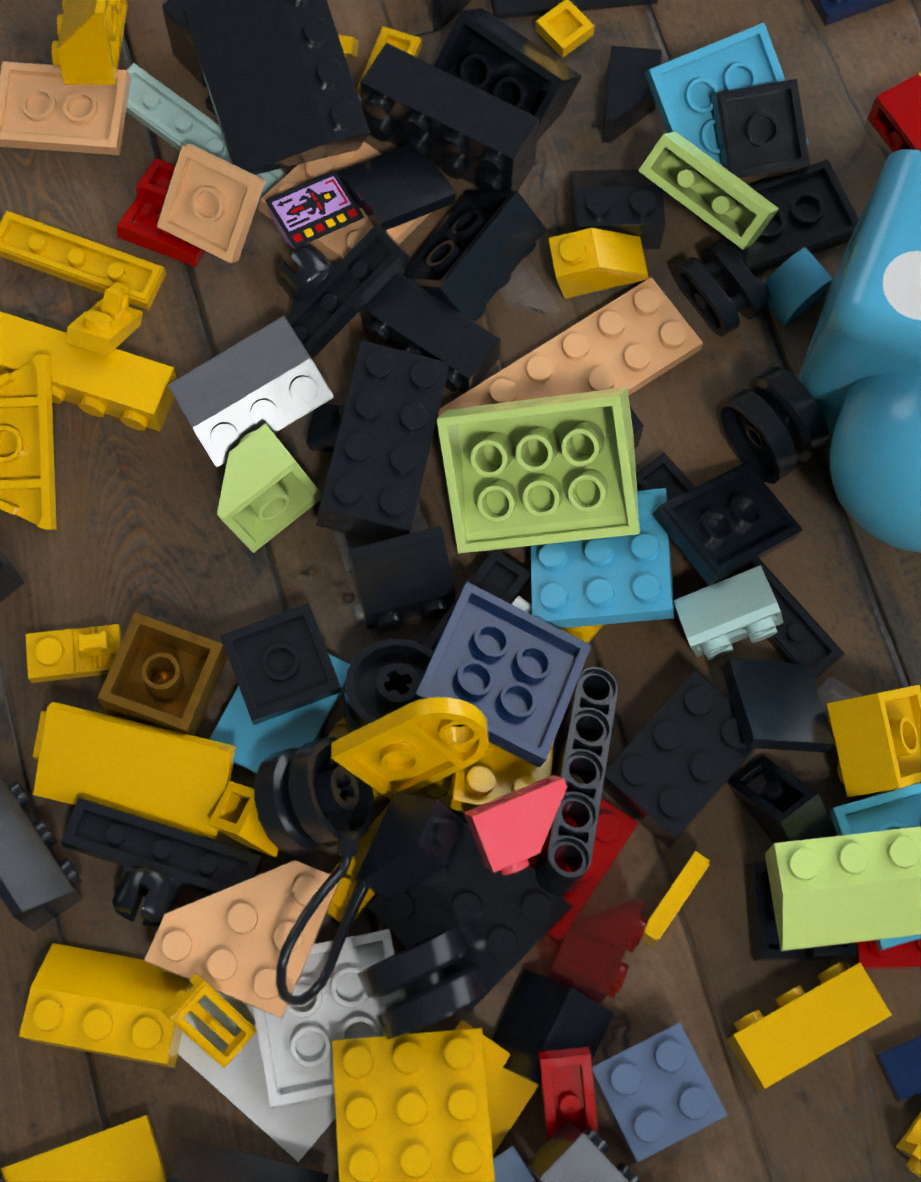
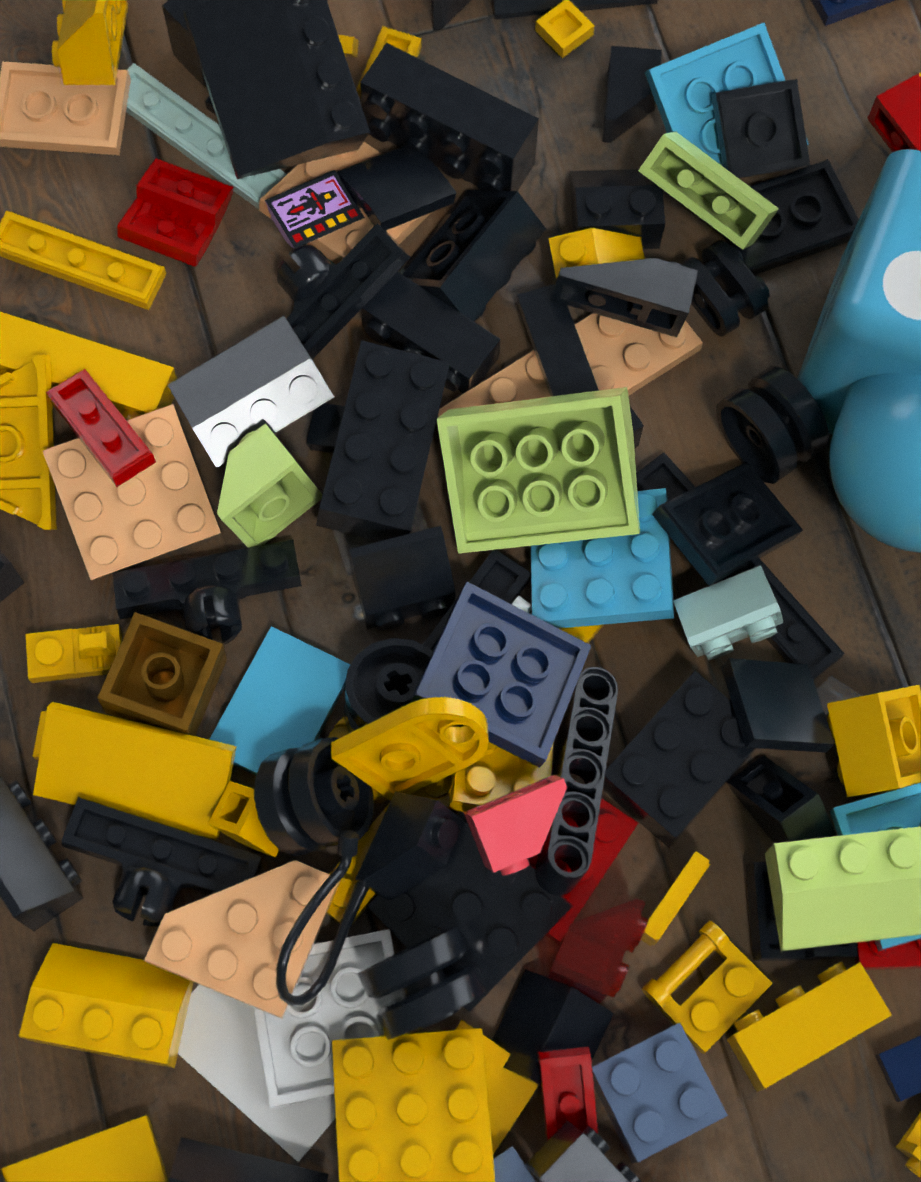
(101, 427): none -> red tile
(106, 323): yellow hinge -> none
(146, 514): none -> light nougat plate
(188, 1002): yellow tile -> none
(208, 586): none -> black plate
(210, 203): light nougat plate -> none
(281, 664): black plate -> none
(507, 66): black slope -> none
(556, 343): none -> black tile
(636, 292): none -> black slope
(719, 998): none -> yellow plate
(797, 286): medium azure brick -> none

